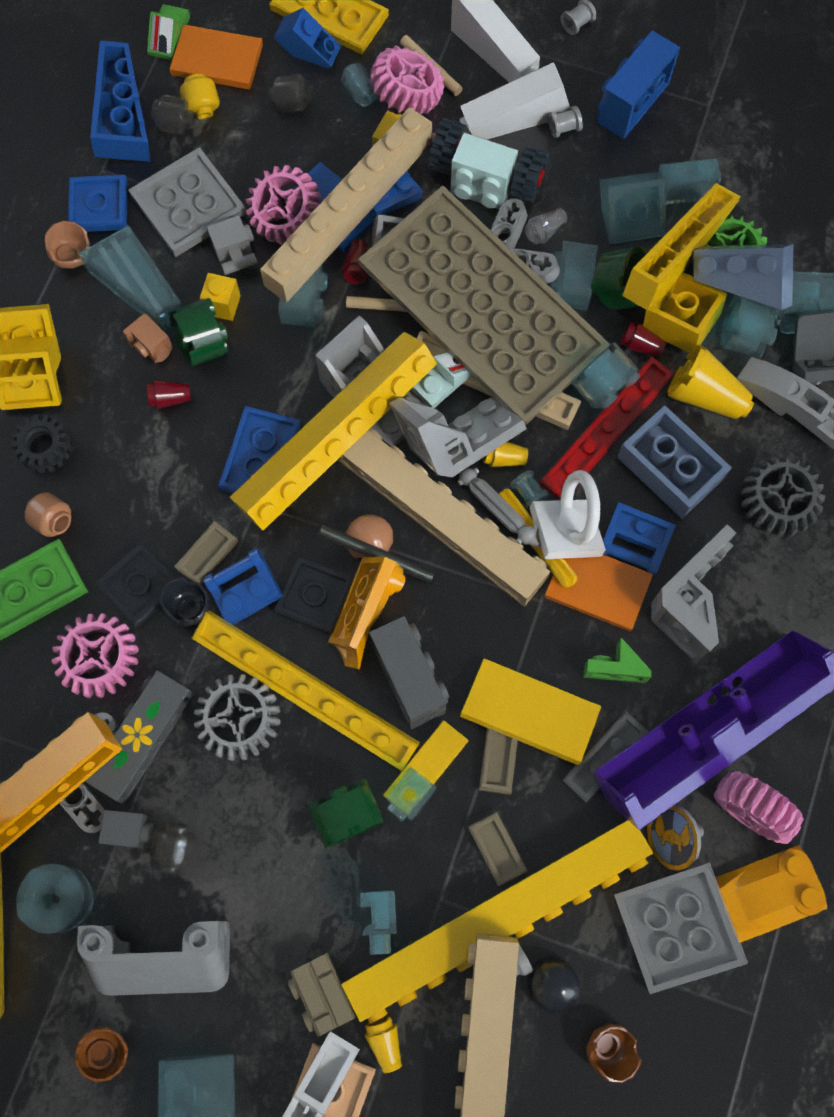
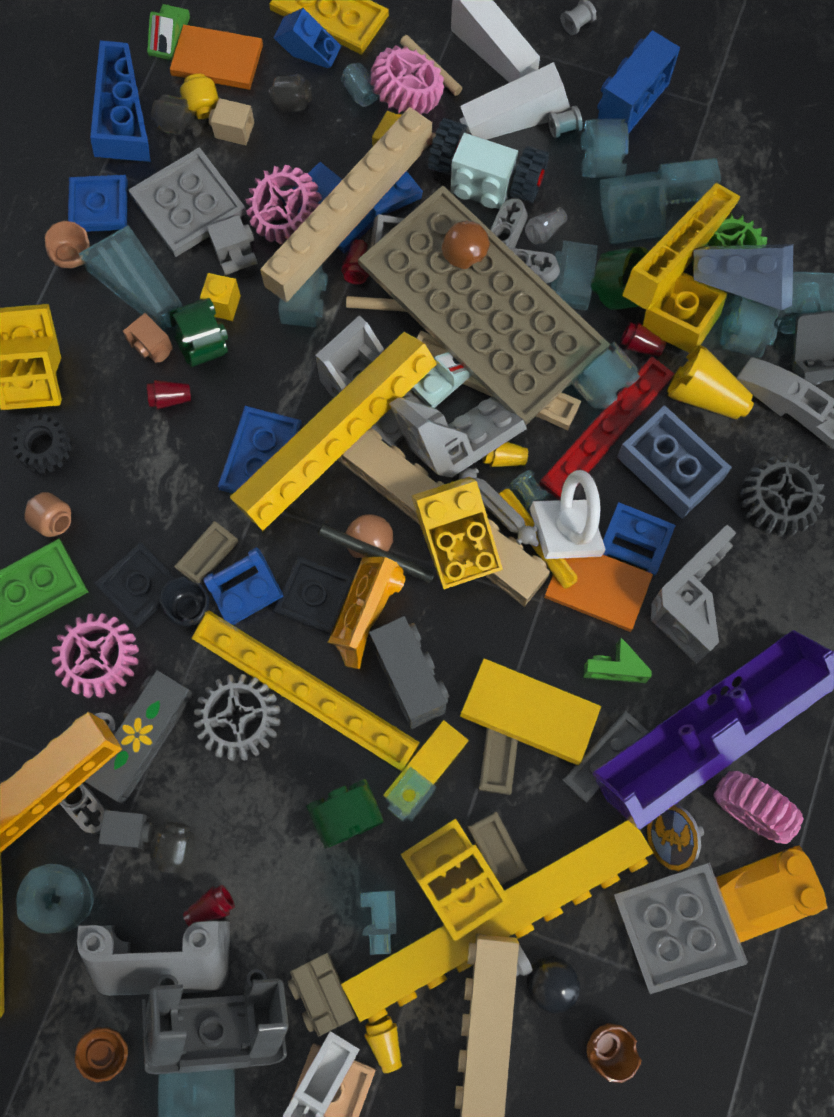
(210, 906): none -> dark red cone
(214, 1030): none -> dark grey container
(232, 121): none -> tan brick
(456, 879): none -> yellow bracket
(457, 532): none -> yellow slope
(465, 244): none -> dark orange hair
(605, 148): none -> clear light blue brick

